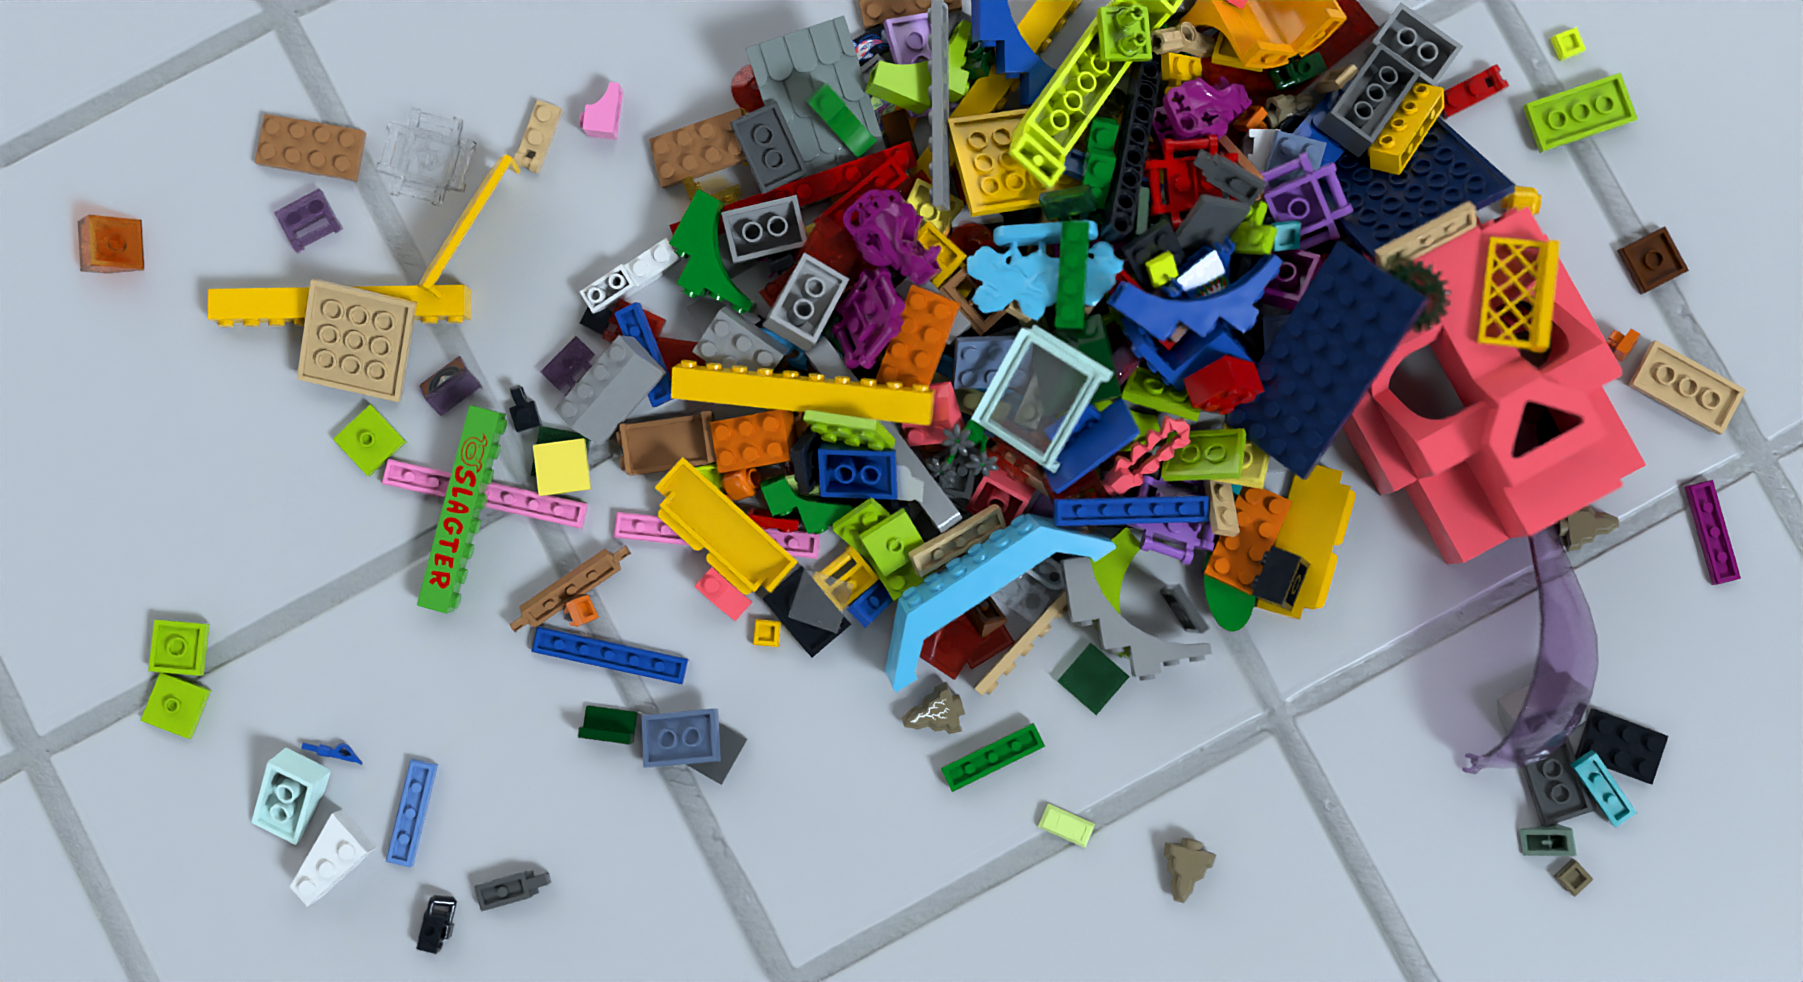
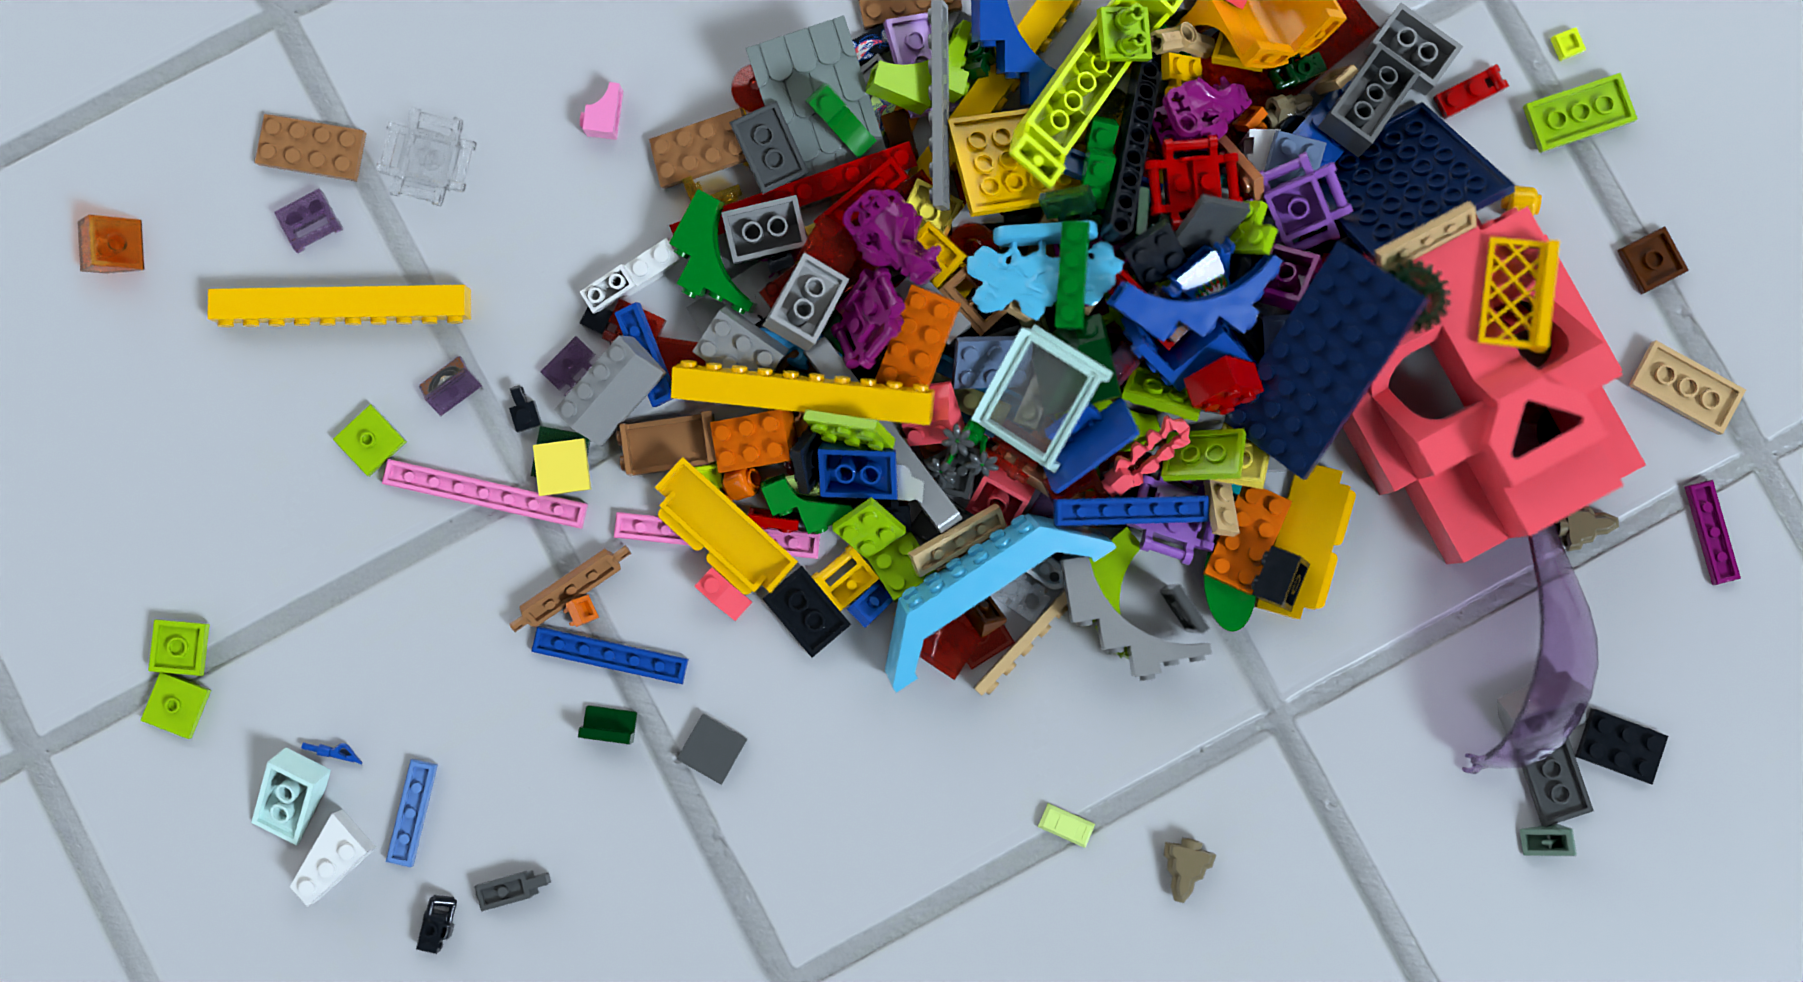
(356, 340): tan plate -> none
(462, 509): bright green brick -> none
(465, 222): yellow slope -> none
(538, 136): tan plate -> none
(681, 738): sand blue plate -> none
(767, 633): yellow tile -> none
(821, 600): clear tile -> none
(892, 541): lime plate -> none
(937, 711): dark tan rock -> none
(992, 757): green plate -> none
(1093, 678): clear green tile -> none
(1161, 269): neon yellow tile -> none
(1230, 177): dark grey hinge -> none
(1287, 236): teal plate -> none
(1406, 128): yellow brick -> none
(1573, 877): dark tan tile -> none
(1603, 788): teal plate -> none
(1622, 343): orange tile -> none

